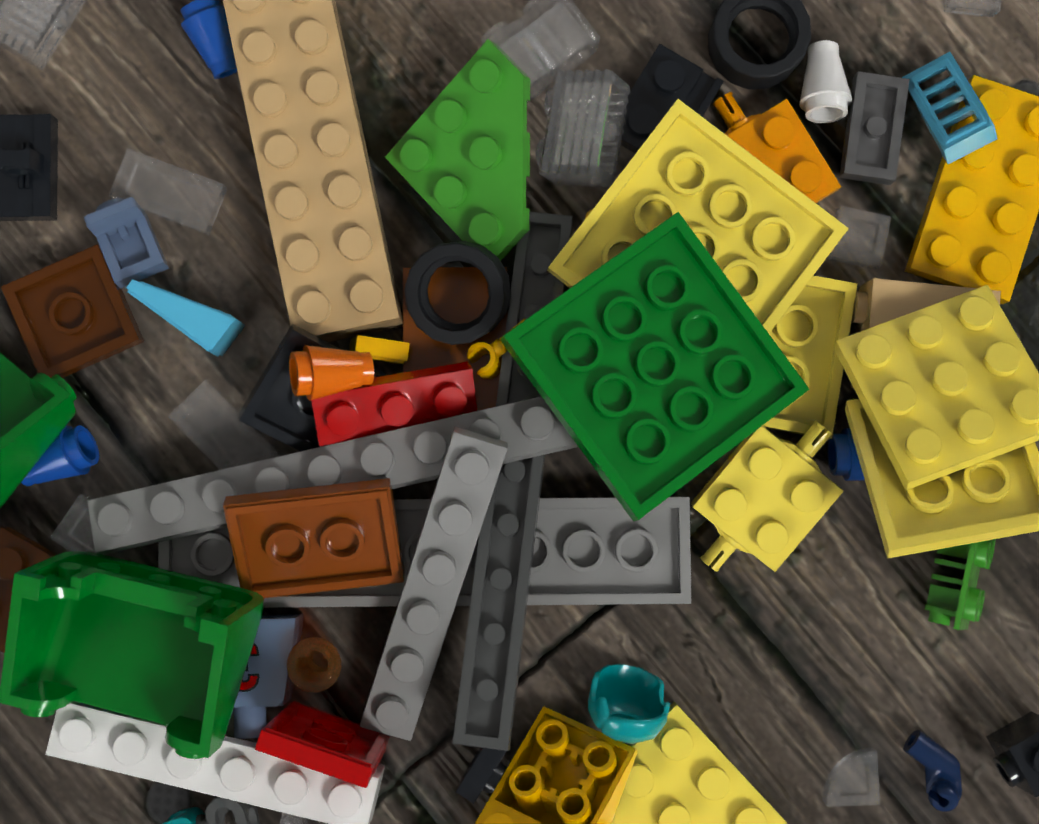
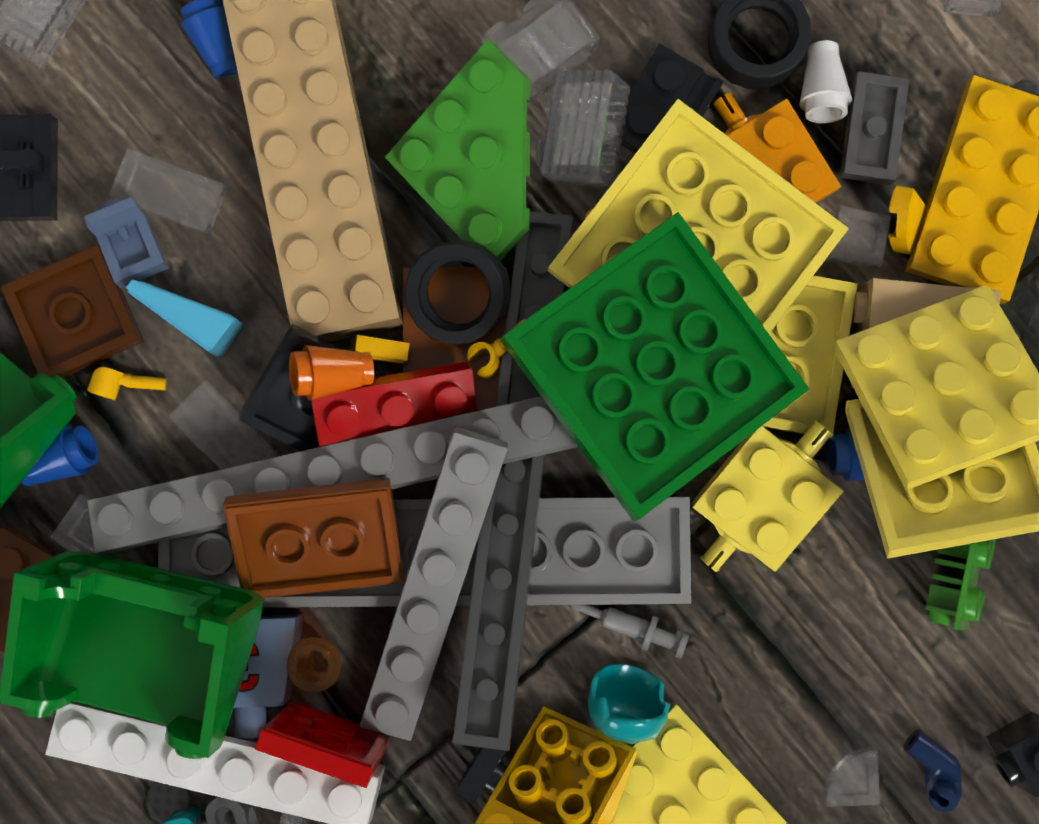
(107, 382): none -> yellow hand
(637, 628): none -> light grey piece
(910, 214): none -> yellow tile
(966, 139): medium azure slope -> none

